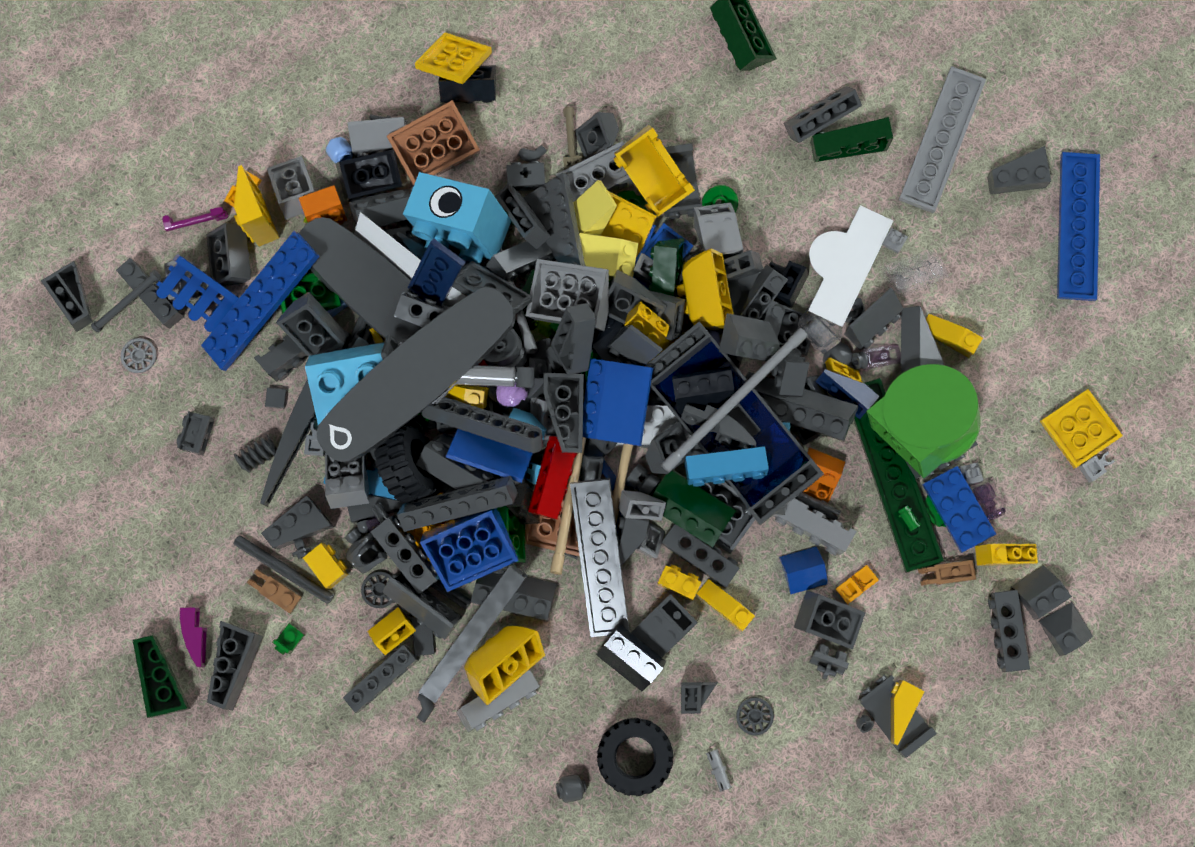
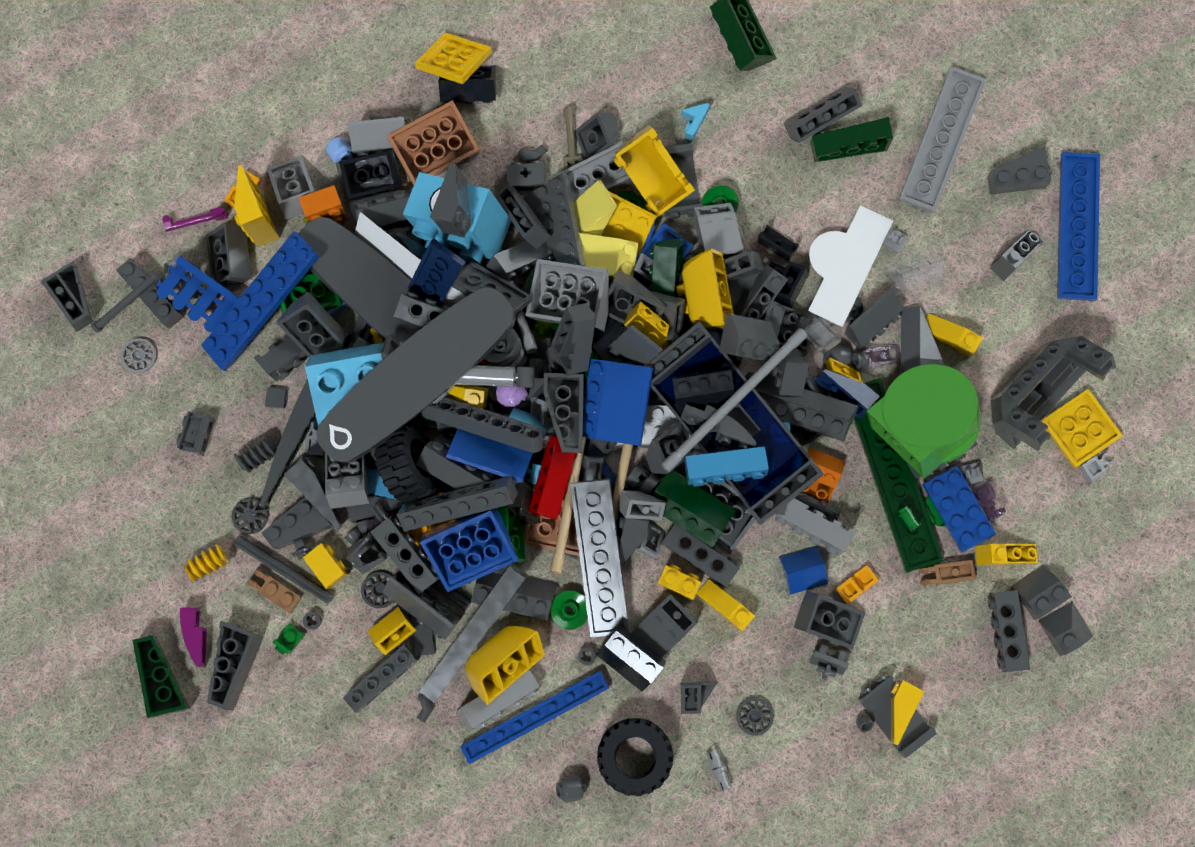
(206, 563): none -> yellow piece
(249, 516): none -> dark grey wheel
(306, 622): none -> dark grey bush
(308, 481): none -> dark grey wedge
(452, 205): none -> dark grey slope
(534, 717): none -> blue plate
(579, 610): none -> green dish
(580, 655): none -> dark grey bush
(696, 116): none -> medium azure slope
(777, 243): none -> black hinge
(1016, 255): none -> dark grey slope
(1041, 385): none -> dark grey wedge

